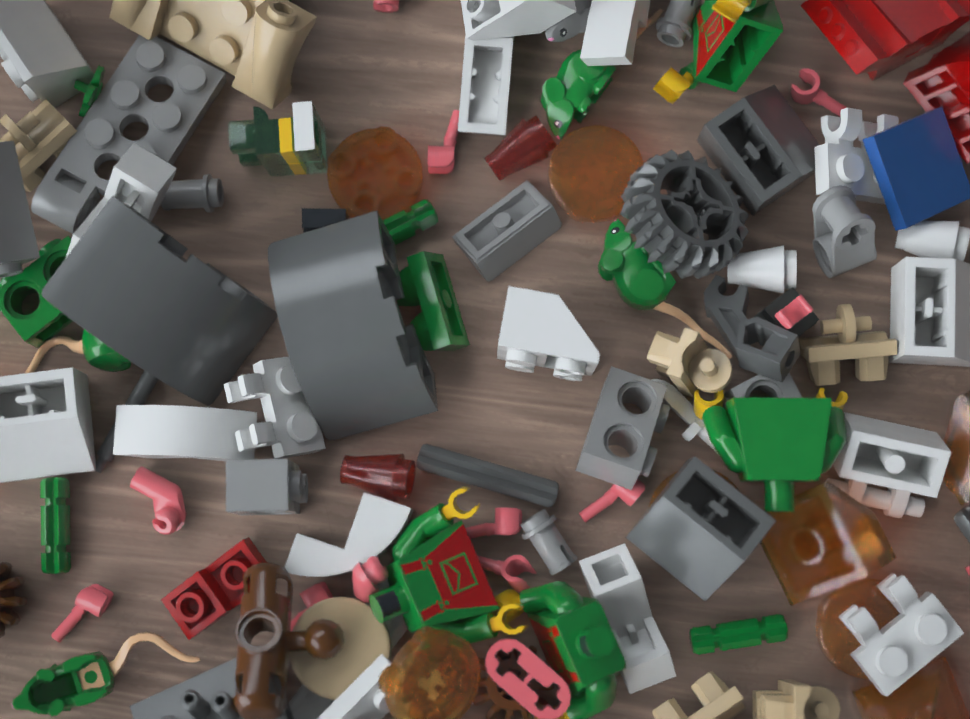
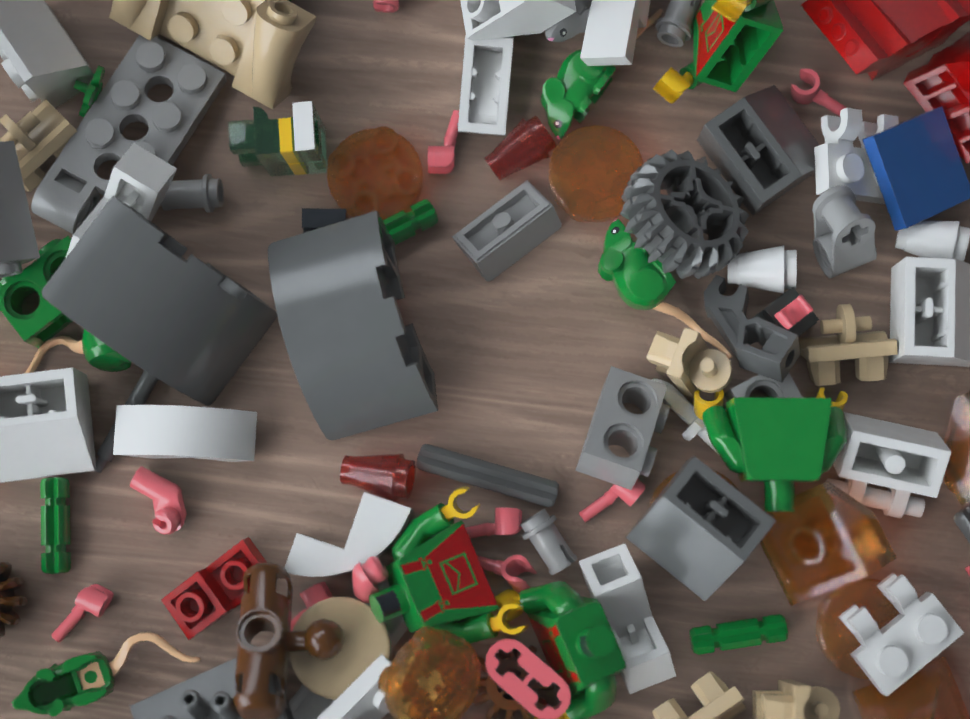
(265, 487): light grey brick -> none
(289, 421): white plate -> none
(429, 285): green tile -> none
(544, 333): white slope -> none

